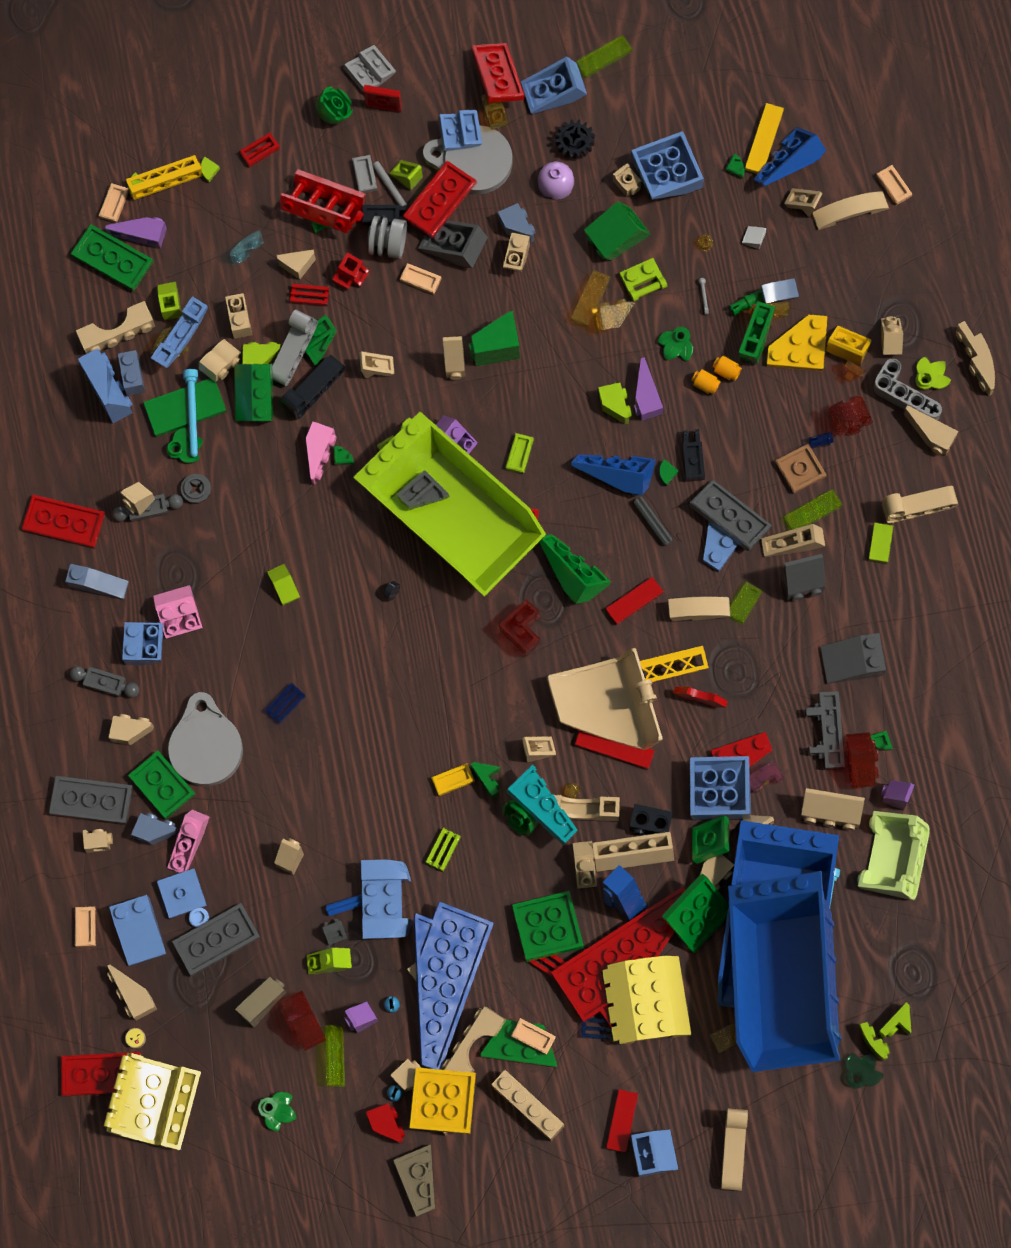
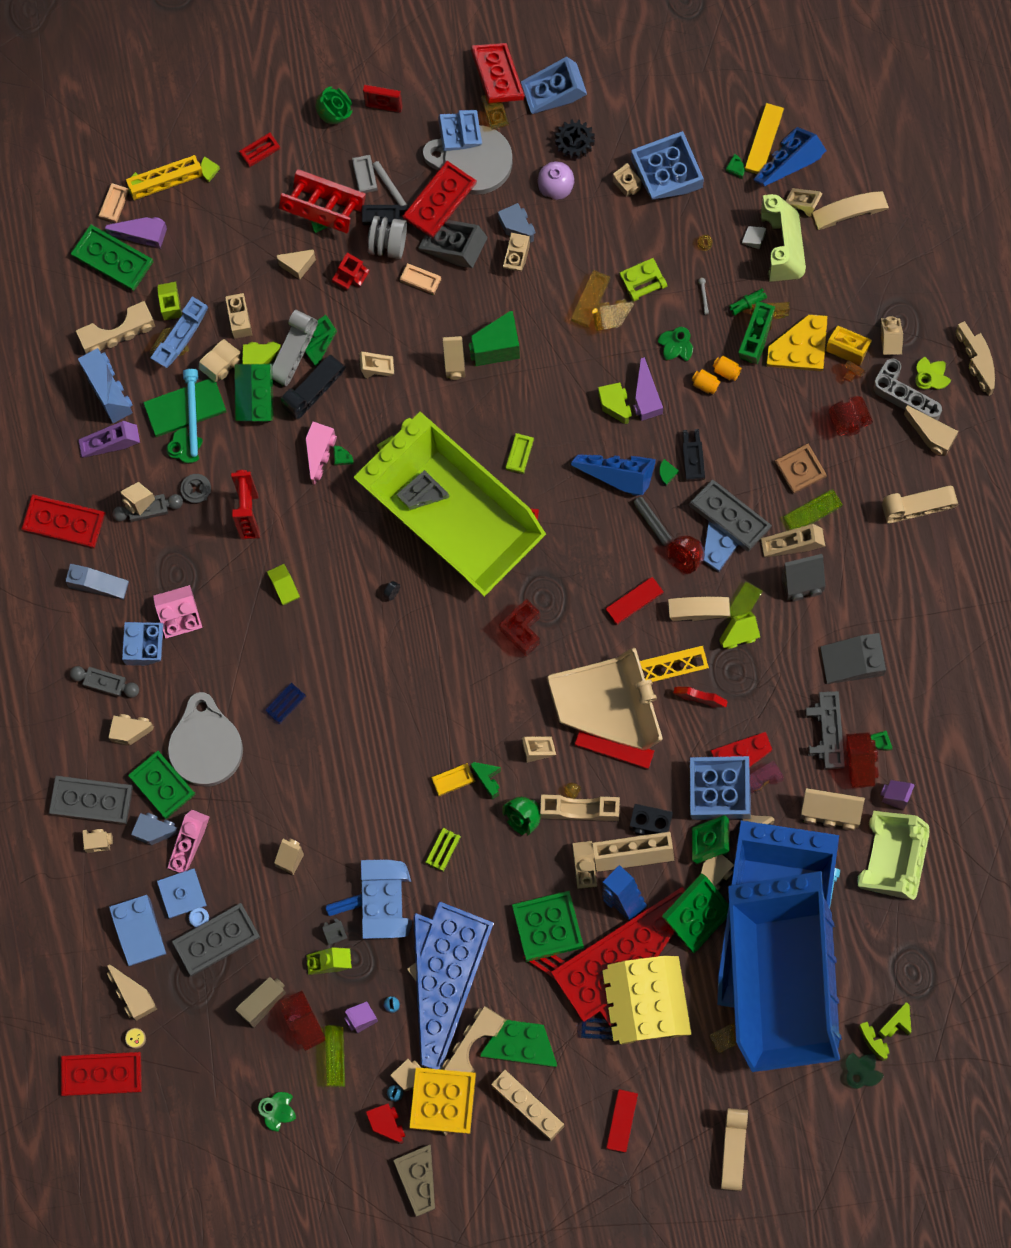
(85, 926): light nougat tile -> none
(110, 439): none -> medium lavender slope
(131, 372): sand blue brick -> none
(152, 1101): light yellow slope -> none
(240, 251): clear light blue slope -> none
(243, 515): none -> red fence
(325, 294): red tile -> none
(355, 216): red tile -> none
(369, 68): light grey slope -> none
(407, 173): lime slope -> none
(457, 433): medium lavender slope -> none
(533, 1036): light nougat tile -> none
(536, 799): teal wing -> none
(574, 575): green wedge -> none
(604, 56): clear neon green tile -> none
(616, 231): green slope -> none
(654, 1152): medium blue slope -> none
(687, 553): none -> clear red cylinder
(739, 630): none -> lime slope
(779, 291): slope -> none
(789, 259): none -> yellowish green windscreen
(820, 440): clear blue pin -> none
(880, 543): lime tile -> none
(894, 185): light nougat tile -> none

